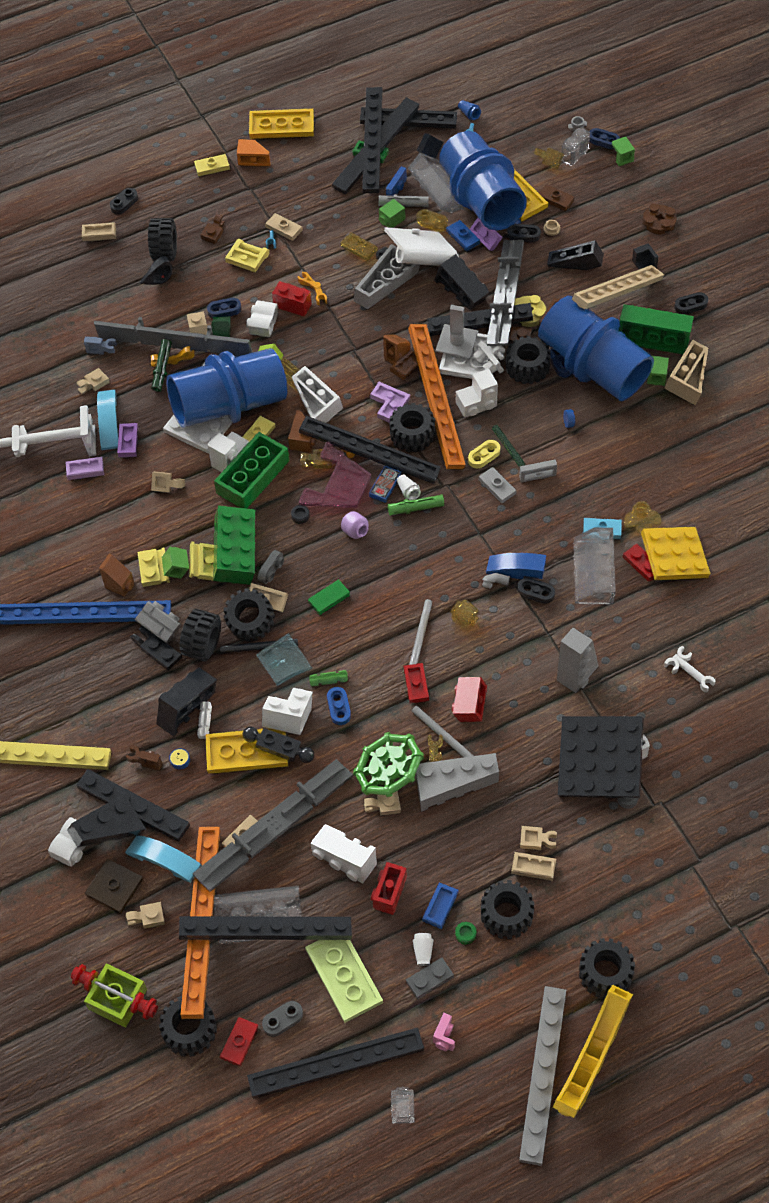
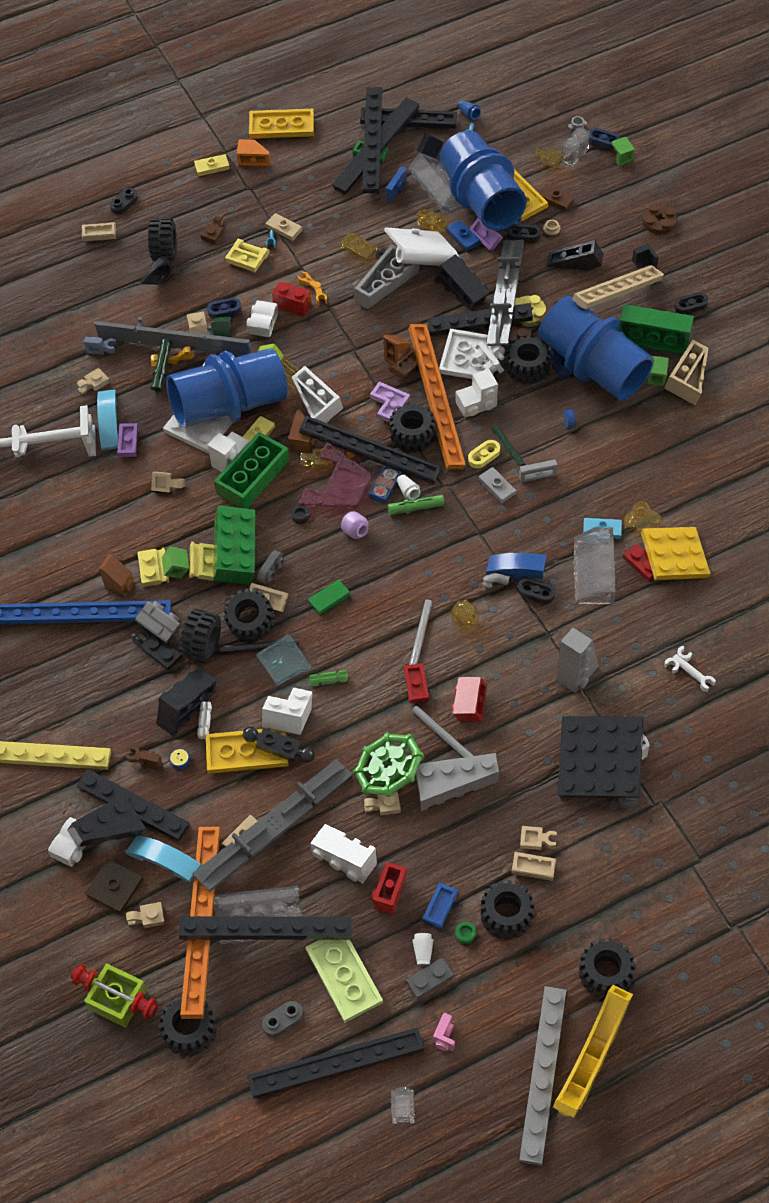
(84, 468): lavender plate -> none
(239, 1041): red plate -> none
(338, 707): blue plate -> none
(391, 214): bright green brick -> none
(412, 201): light grey pin -> none
(433, 748): clear yellow plate -> none
(454, 337): light grey piece -> none

